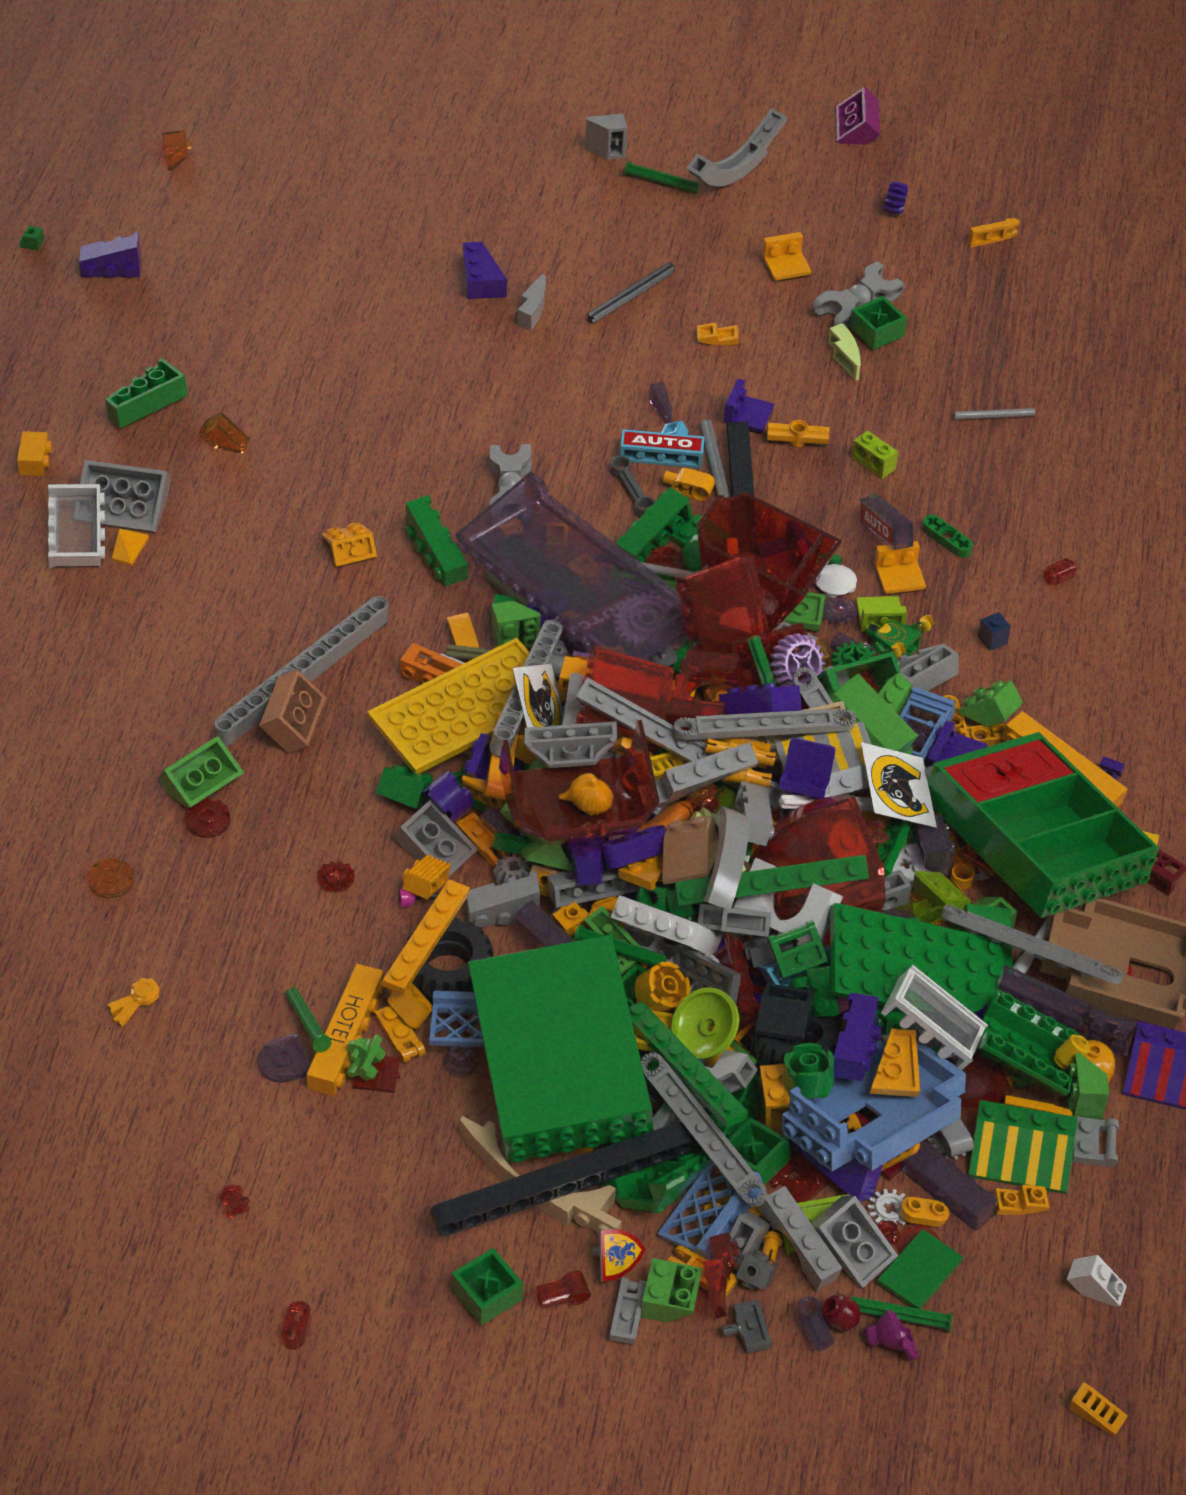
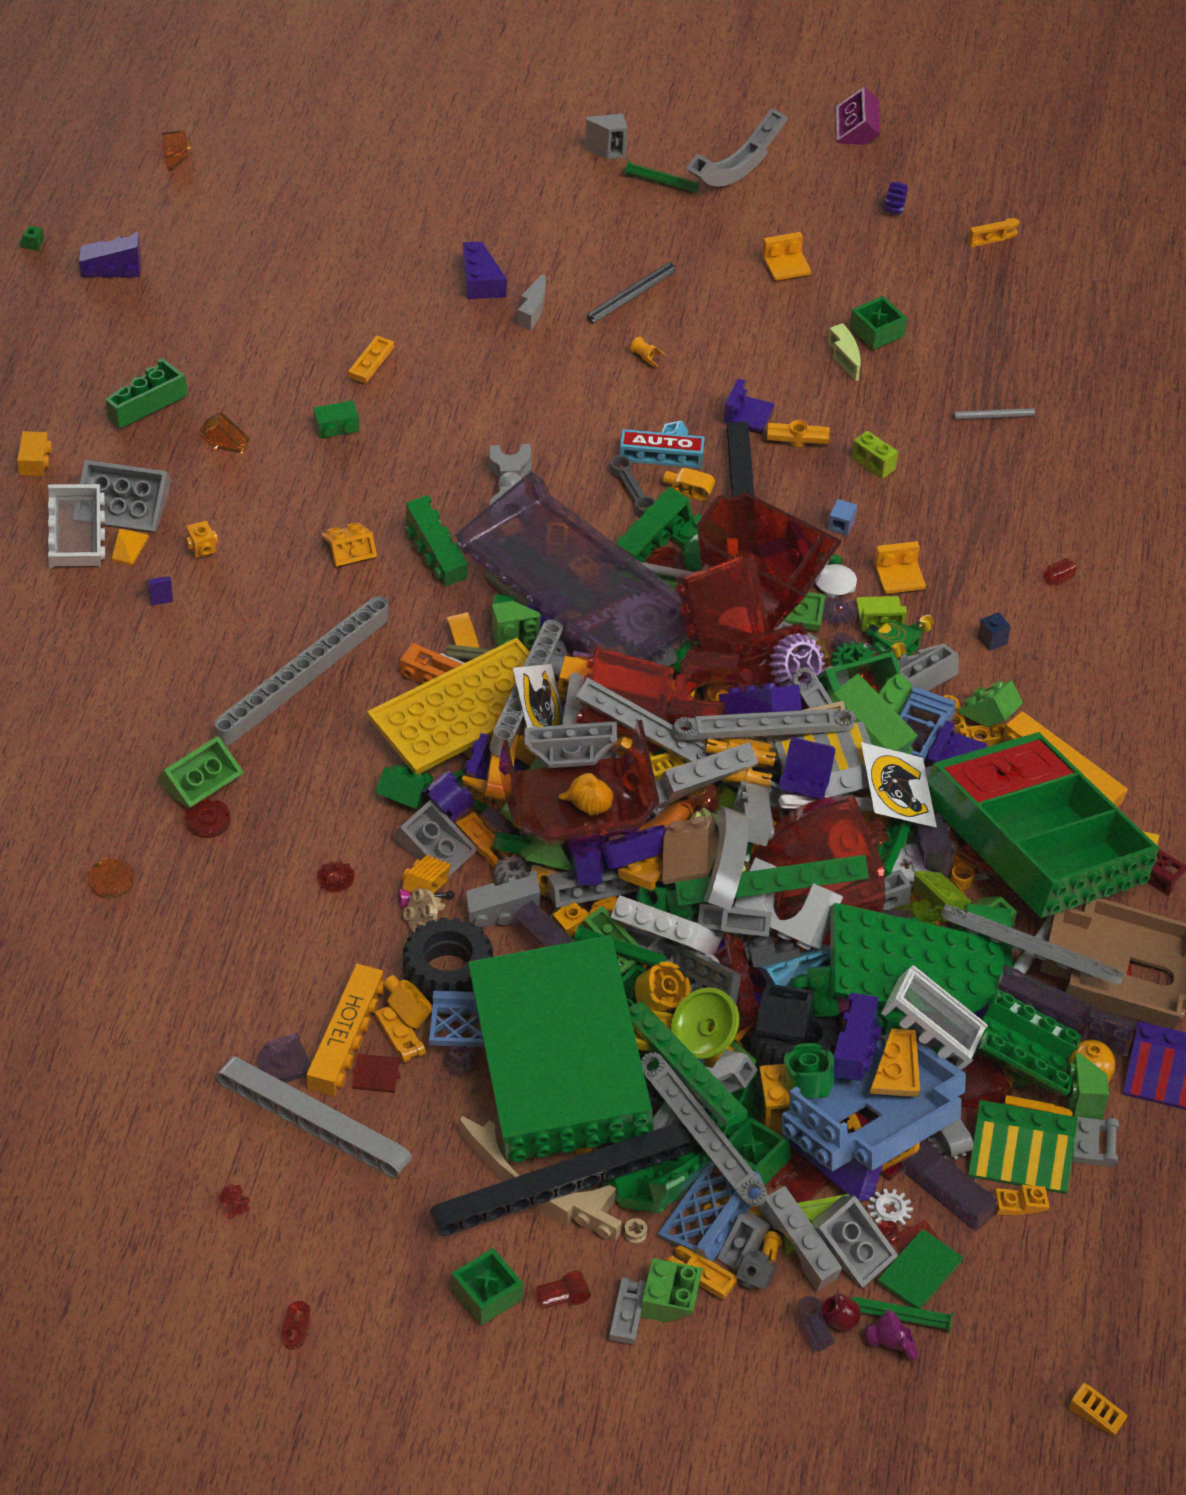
(142, 993): light orange piece -> none
(160, 590): none -> dark purple slope
(201, 539): none -> light orange brick
(292, 711): nougat brick -> none
(314, 1117): none -> light grey beam
(320, 1041): green axle -> none
(336, 419): none -> green brick
(363, 1053): bright green hips -> none
(371, 359): none -> light orange plate
(422, 908): none -> tan plate
(426, 936): light orange plate -> none
(617, 1252): shield -> none
(640, 1226): none -> tan bush
(645, 350): none -> light orange piece
(660, 401): slope -> none
(713, 335): light orange slope -> none
(714, 458): light grey axle -> none
(719, 1270): clear red slope -> none
(749, 1326): dark grey plate -> none
(760, 660): green axle -> none
(801, 956): green plate -> none
(842, 517): none -> medium blue brick
(870, 288): light grey piece -> none
(886, 522): brick -> none
(925, 1212): light orange plate -> none
(958, 544): green beam -> none
(1066, 1052): yellow brick -> none
(1096, 1280): white slope -> none
(1112, 766): dark purple tile -> none

